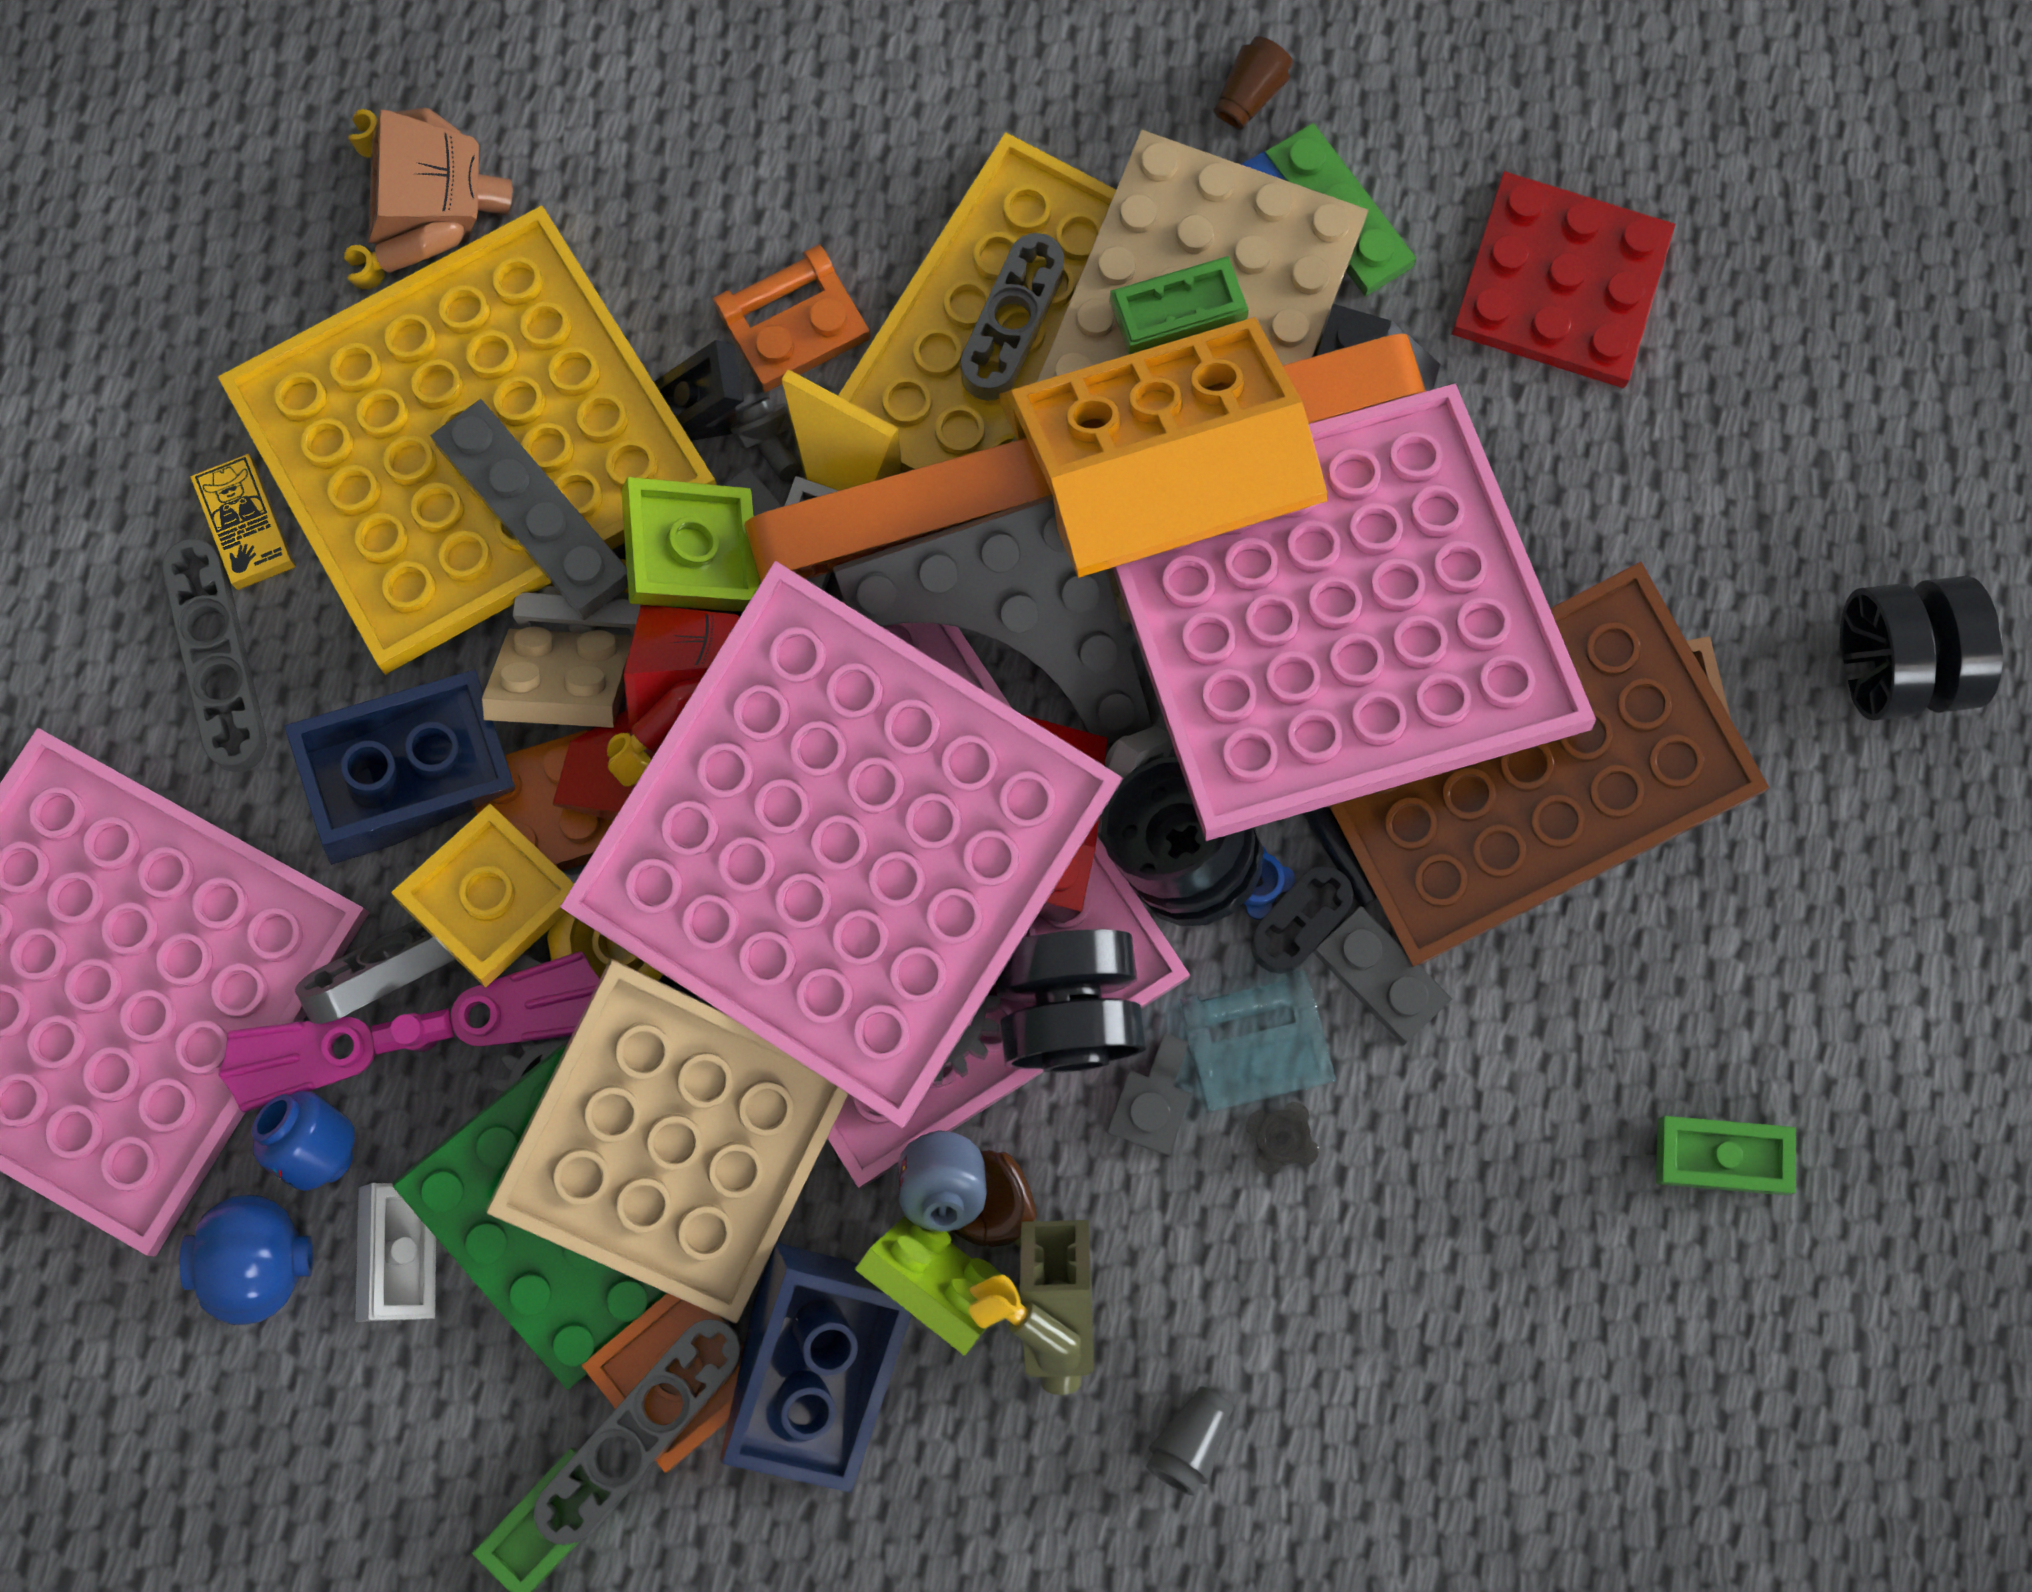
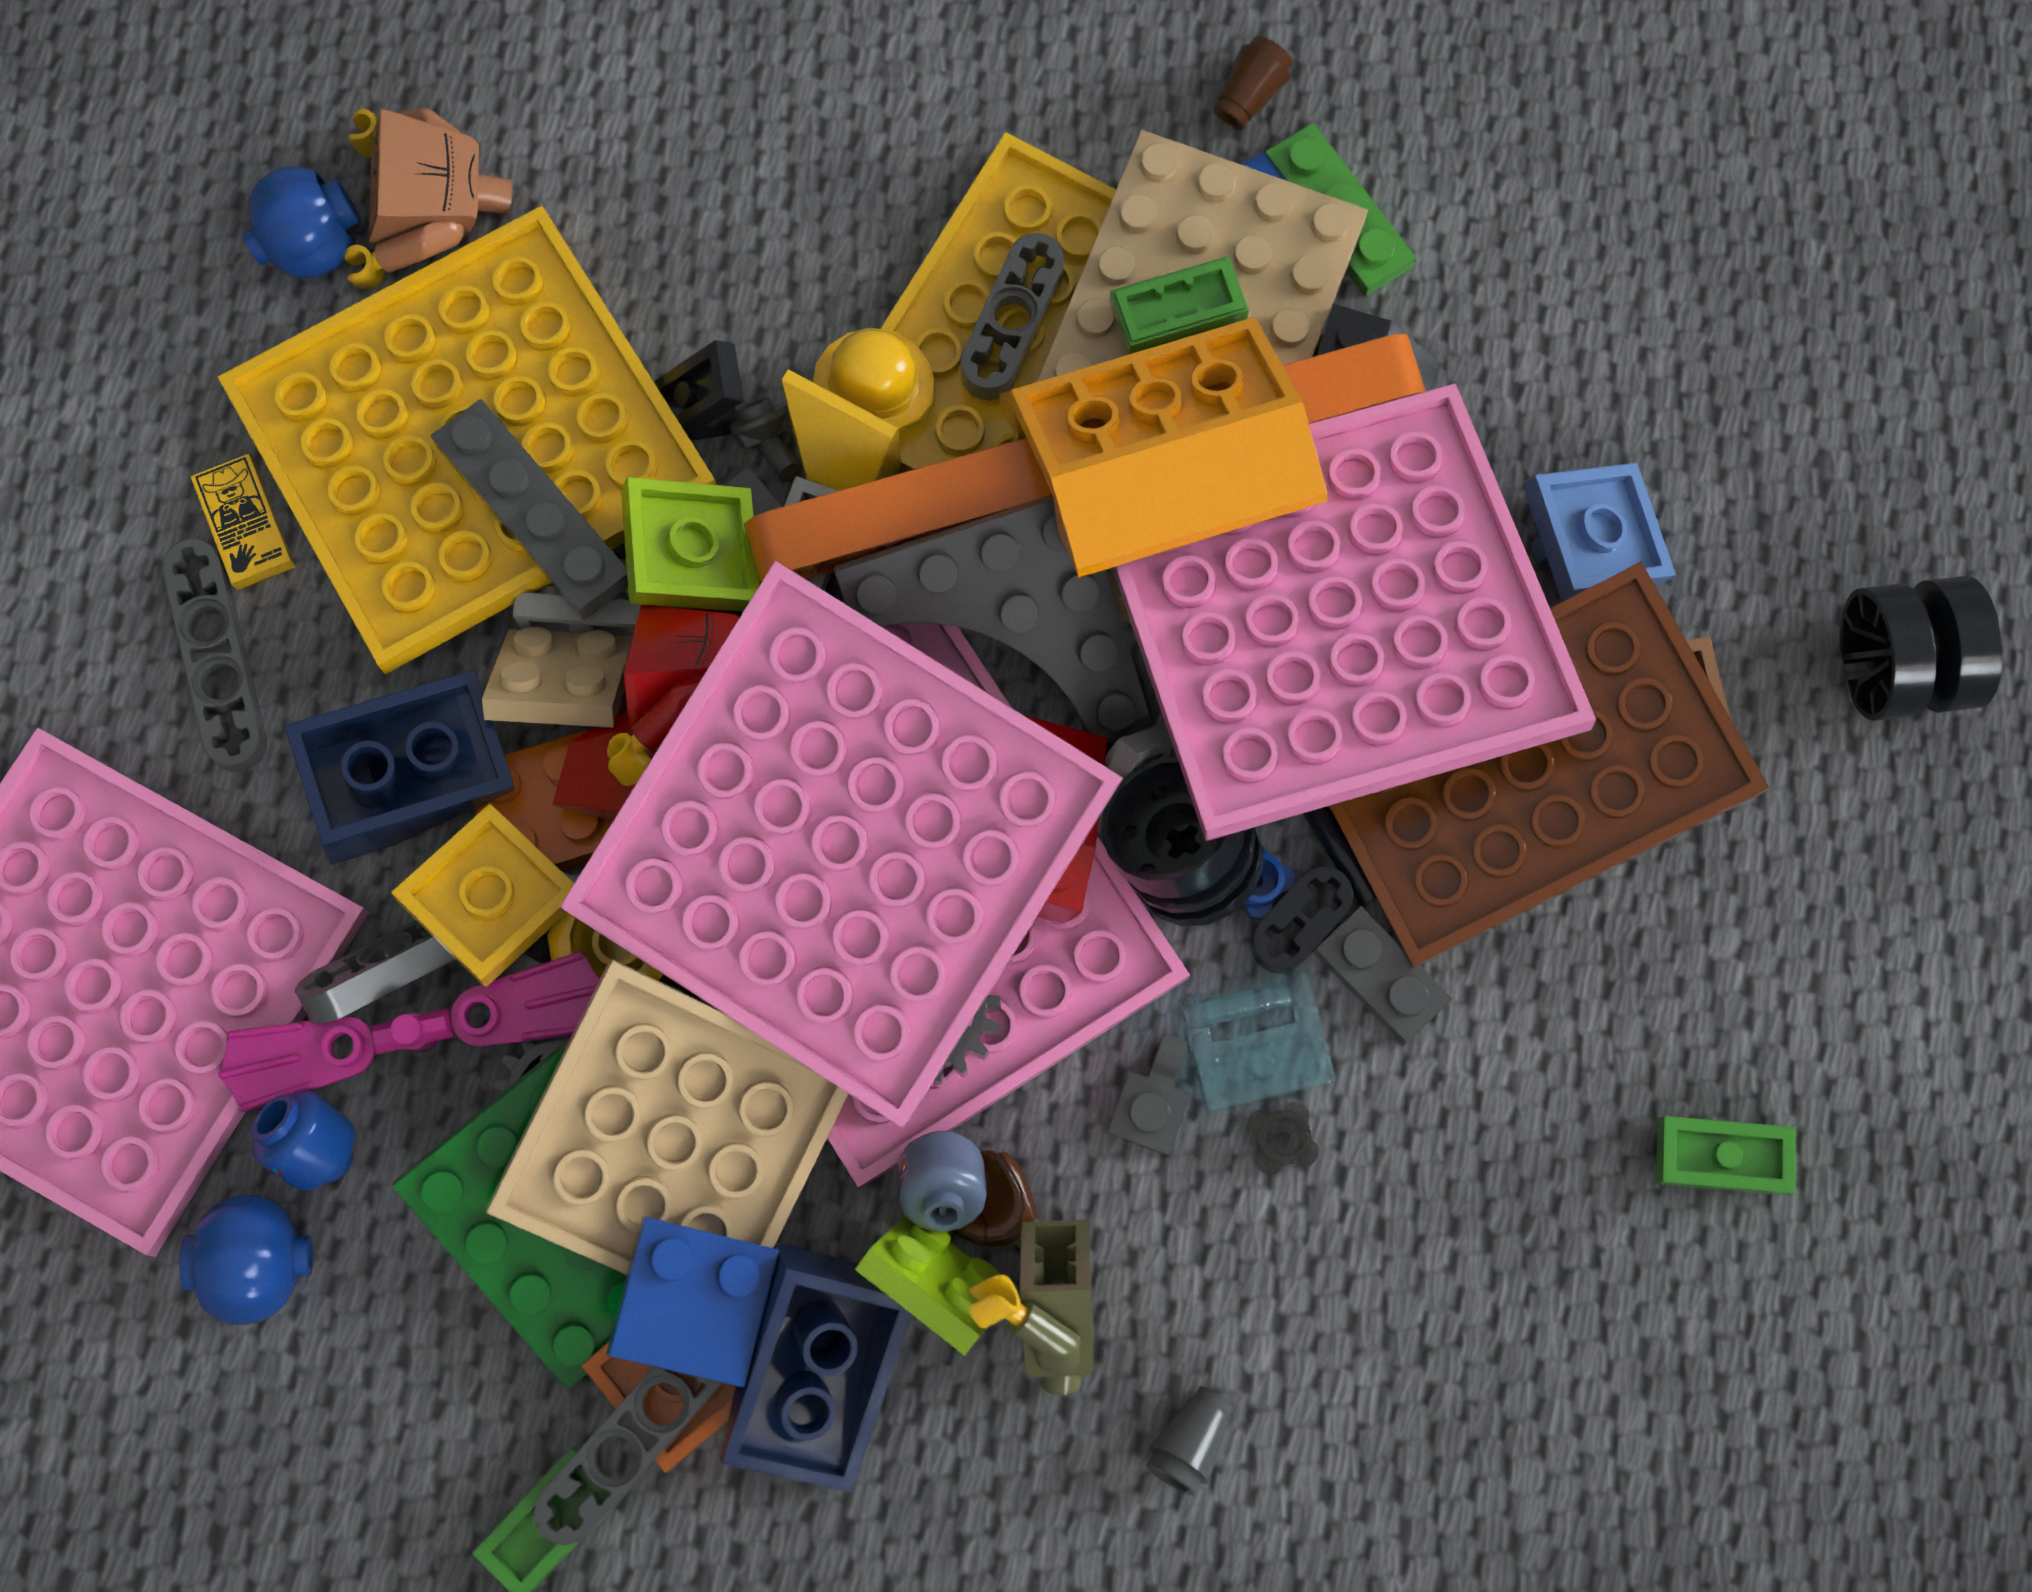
(300, 222): none -> blue plant
(393, 1258): white slope -> none
(692, 1302): none -> blue plate
(801, 334): orange plate -> none
(879, 375): none -> yellow hat
(1071, 1021): black wheel -> none
(1564, 279): red plate -> none
(1595, 526): none -> medium blue hinge

